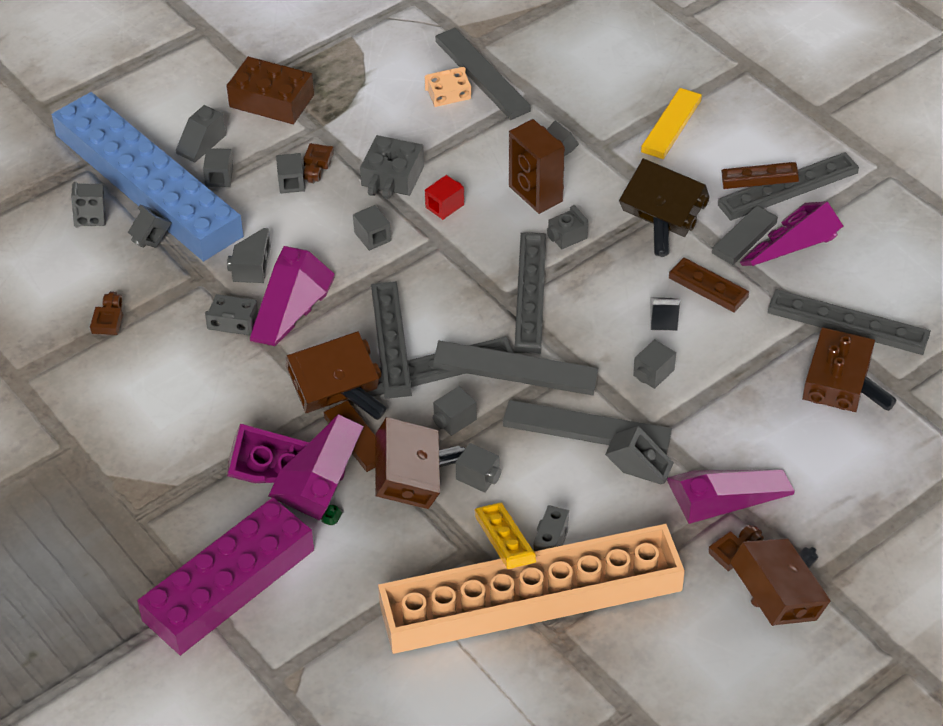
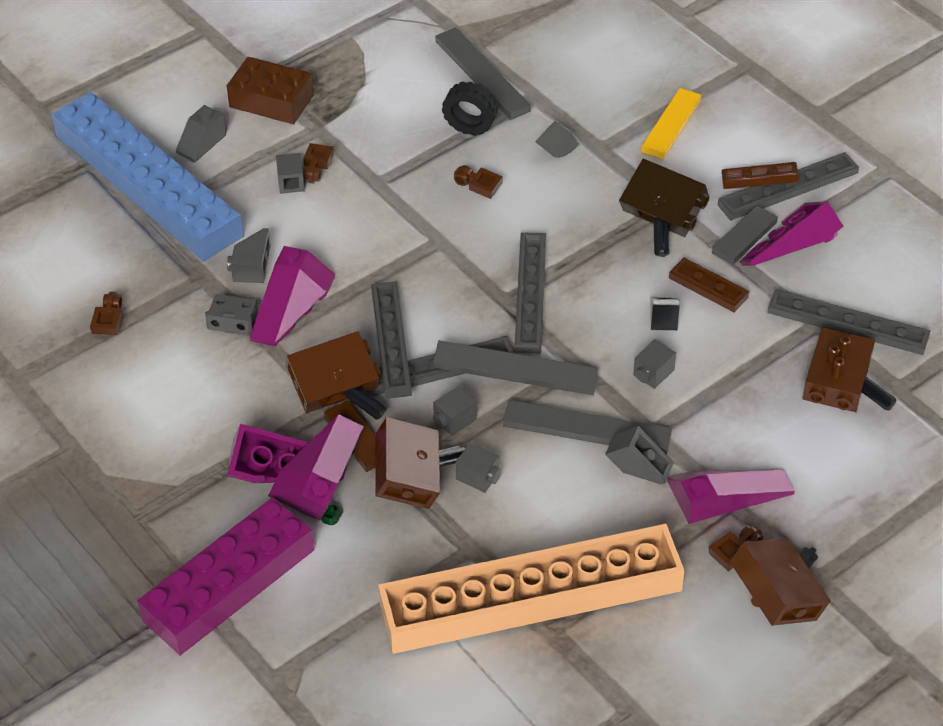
(88, 204): dark grey piece -> none
(148, 227): dark grey brick -> none
(218, 167): dark grey brick -> none
(372, 227): dark grey brick -> none
(392, 166): dark grey hinge -> none
(444, 197): red brick -> none
(448, 86): light nougat piece -> none
(475, 95): none -> black tyre
(482, 182): none -> reddish brown plate
(505, 535): yellow tile -> none
(536, 166): reddish brown brick -> none
(552, 529): dark grey piece -> none
(568, 228): dark grey brick -> none

